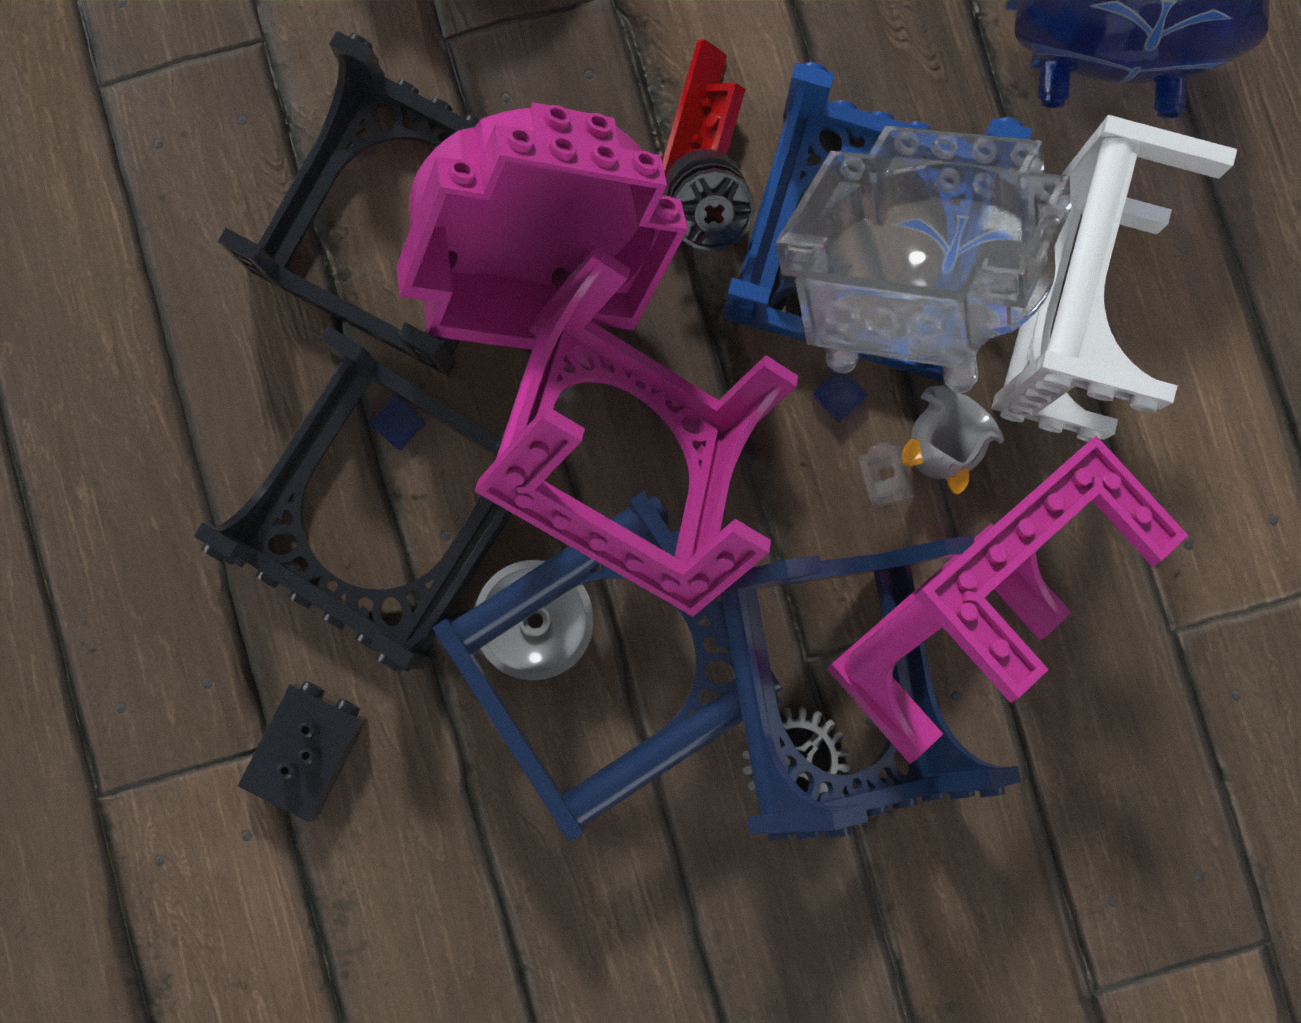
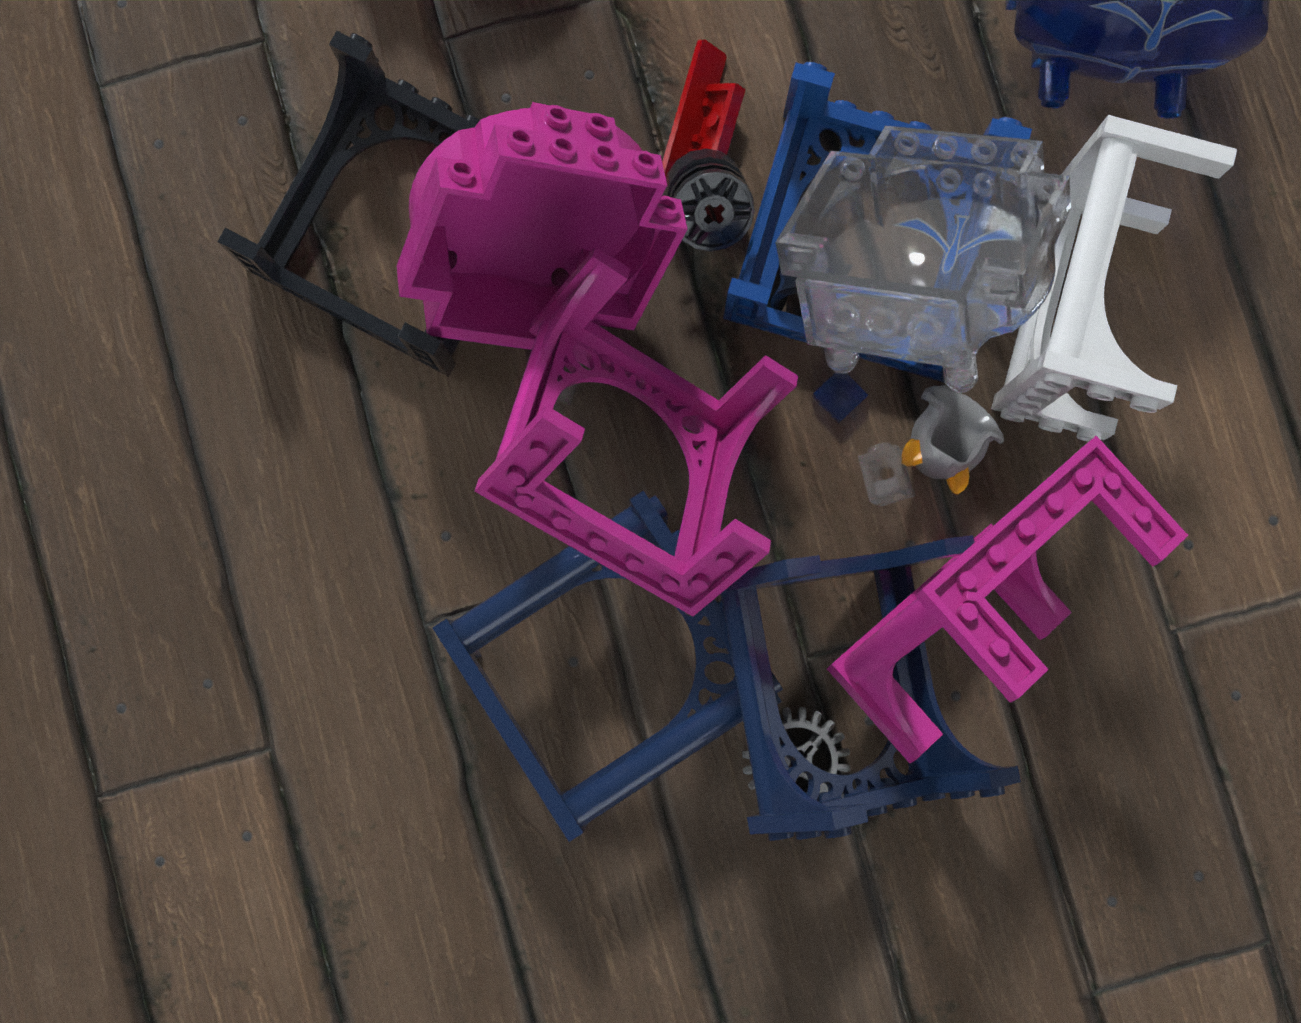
(251, 530): black arch -> none
(303, 750): black piece -> none
(398, 423): clear blue tile -> none
(550, 648): light grey dish -> none

